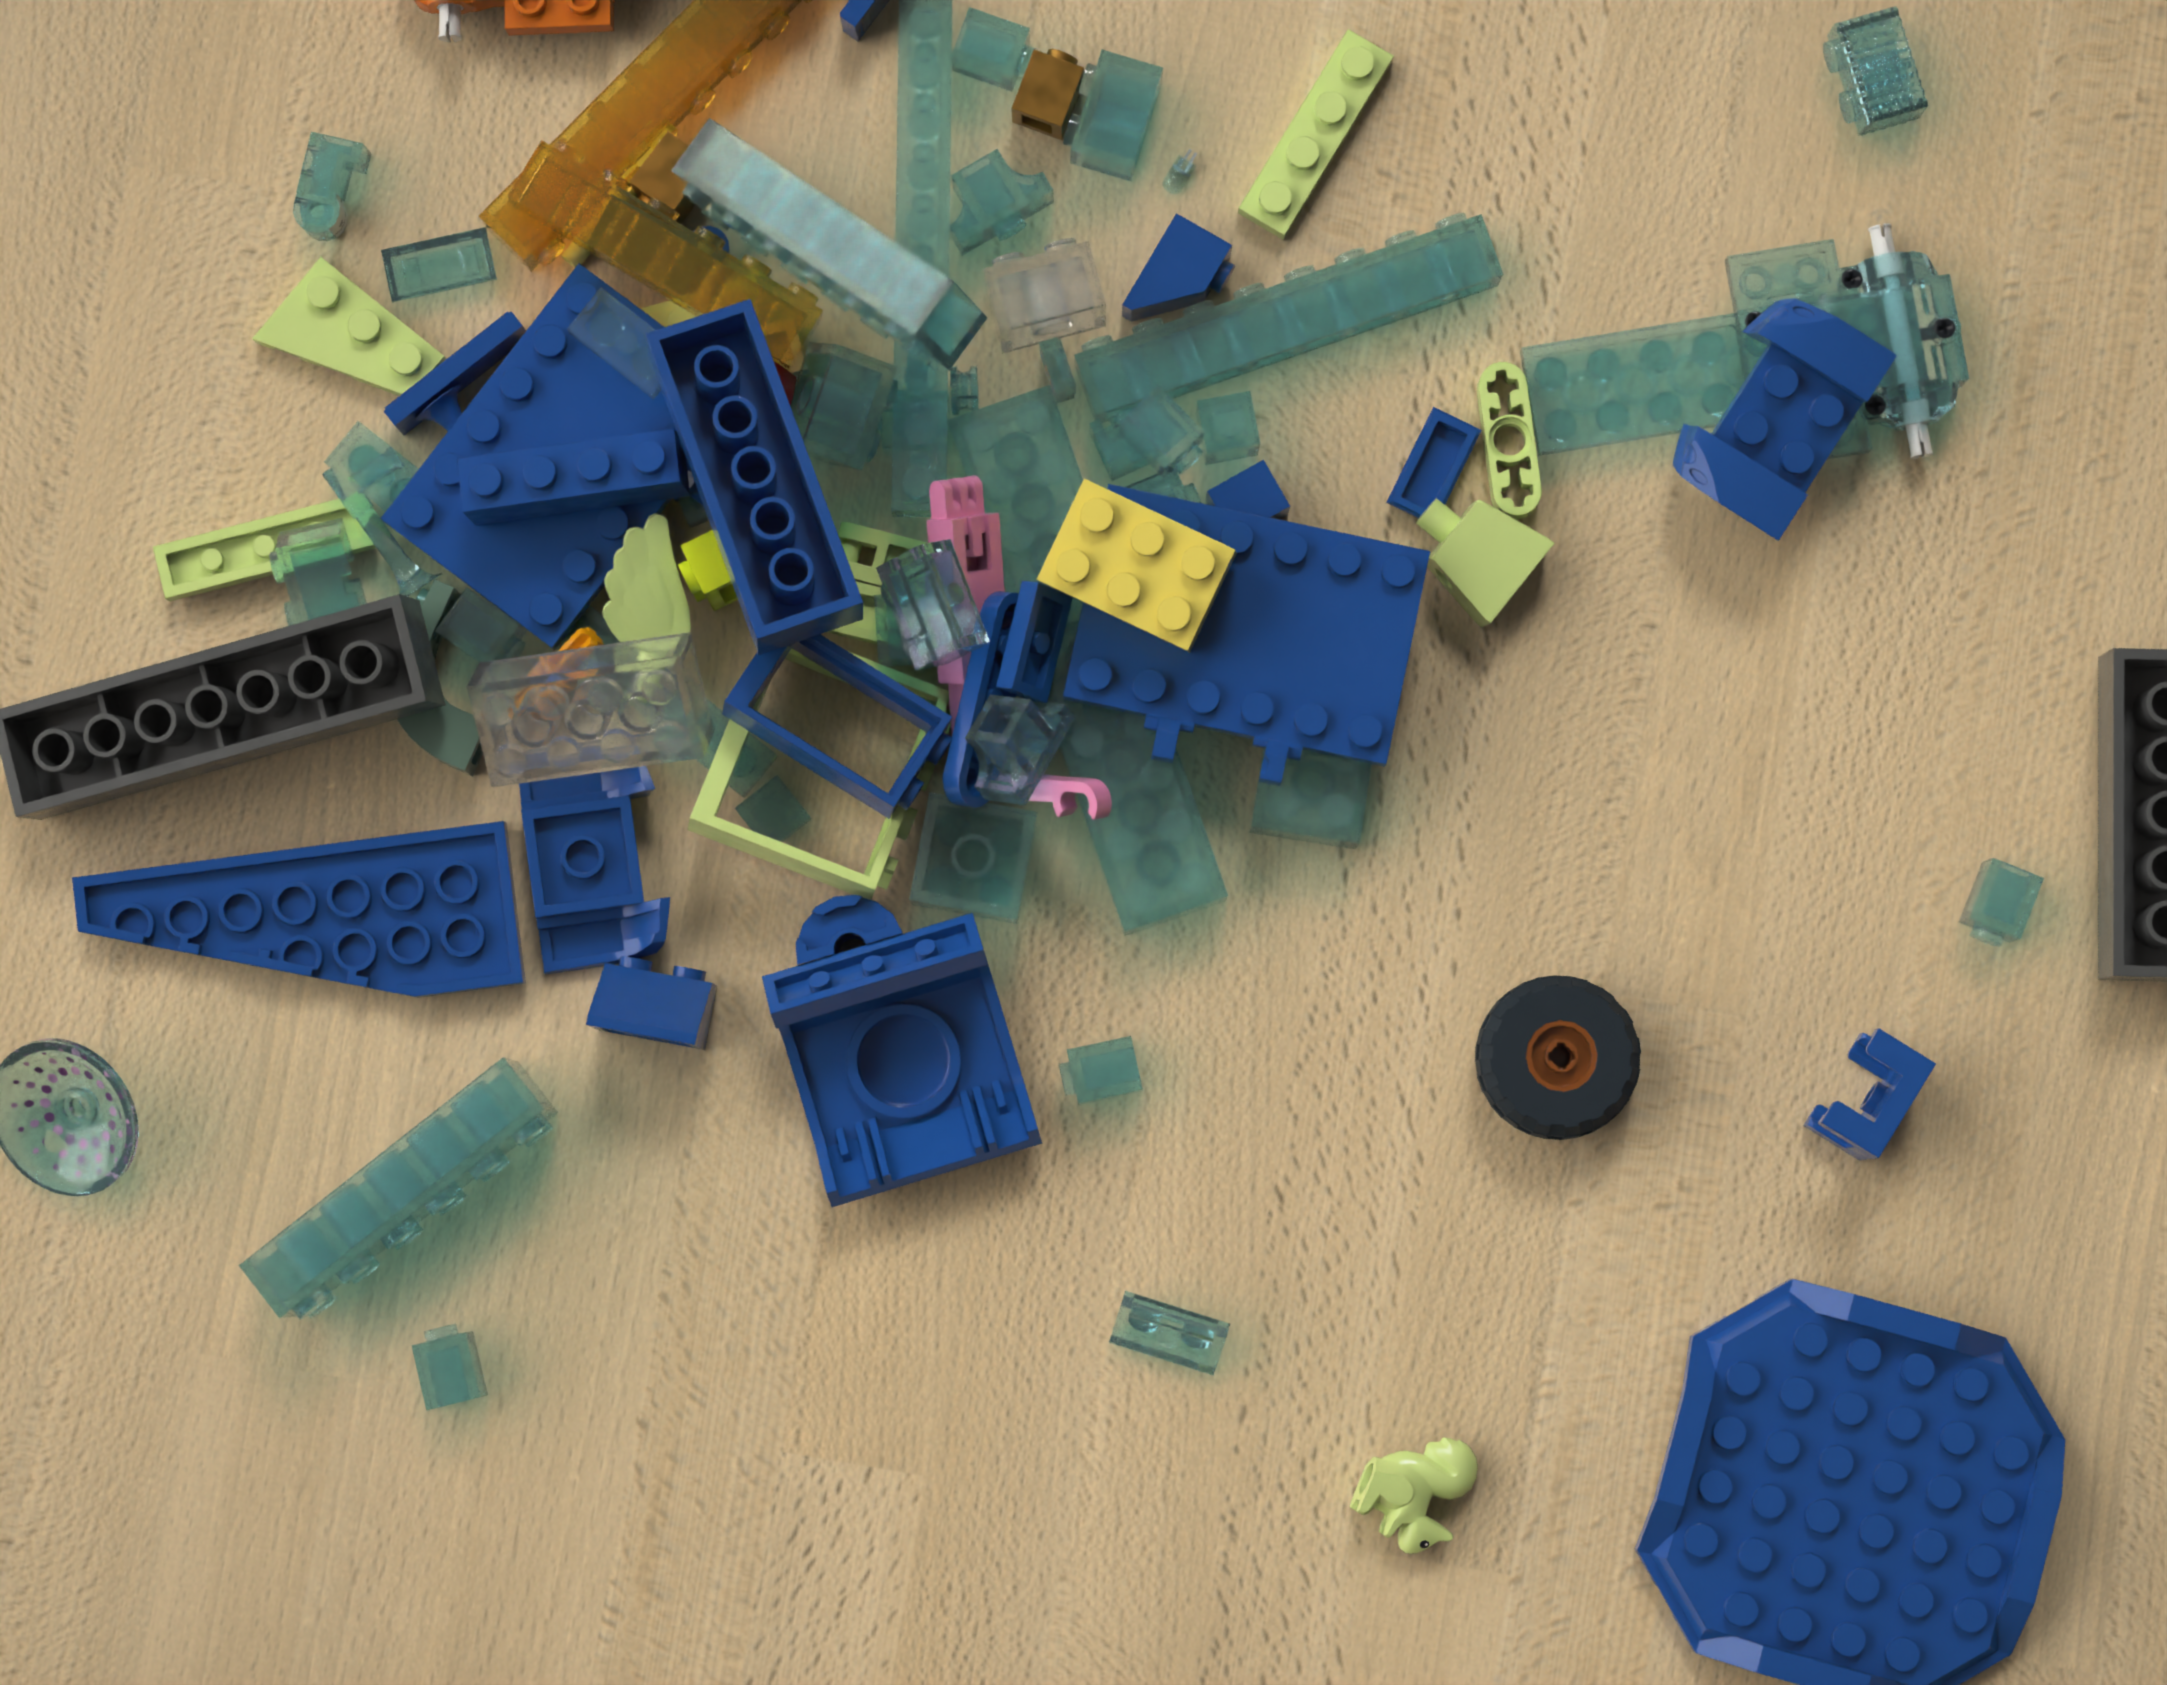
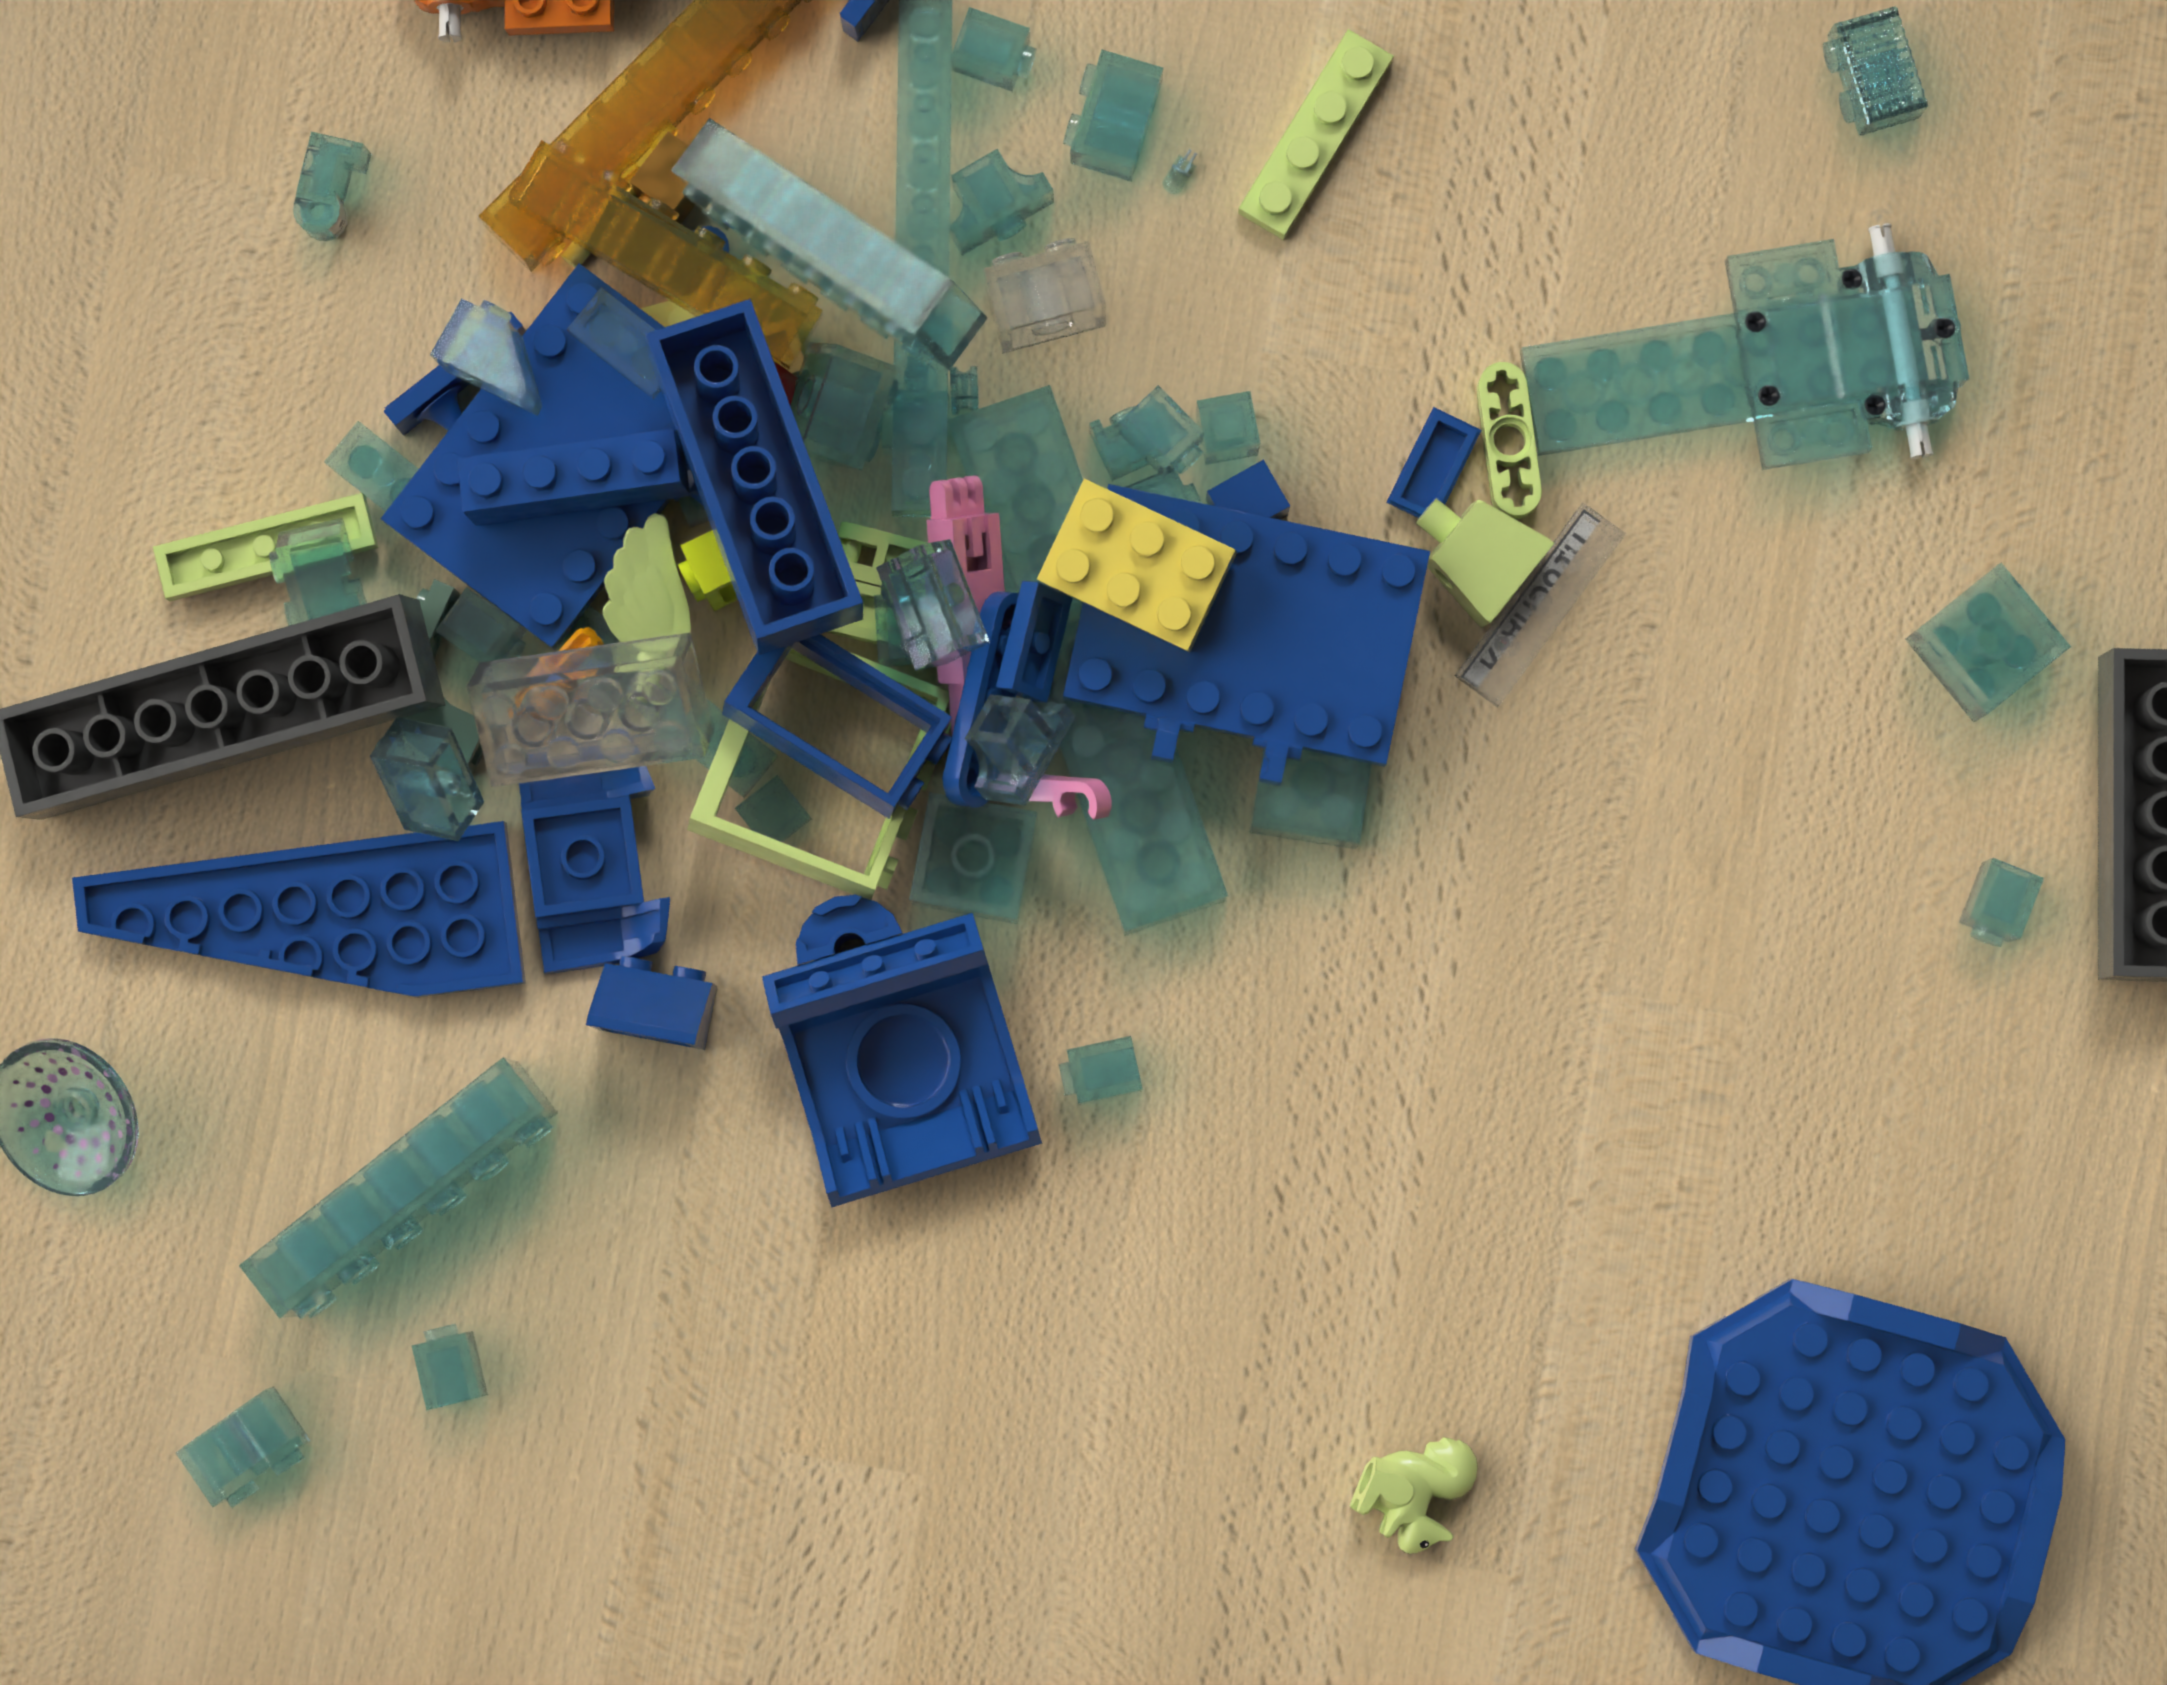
(243, 1448): none -> clear light blue brick
(346, 330): yellowish green wing -> none
(351, 493): clear light blue piece -> none
(427, 778): none -> clear light blue brick
(439, 264): clear light blue tile -> none
(488, 353): none -> clear light blue slope
(1048, 92): pearl gold brick -> none
(1057, 369): clear light blue tile -> none
(1169, 1333): clear light blue plate -> none
(1179, 271): blue slope -> none
(1291, 316): clear light blue brick -> none
(1540, 605): none -> clear tile
(1557, 1057): black wheel -> none
(1784, 414): blue piece -> none
(1886, 1103): blue panel -> none
(1988, 642): none -> clear light blue brick

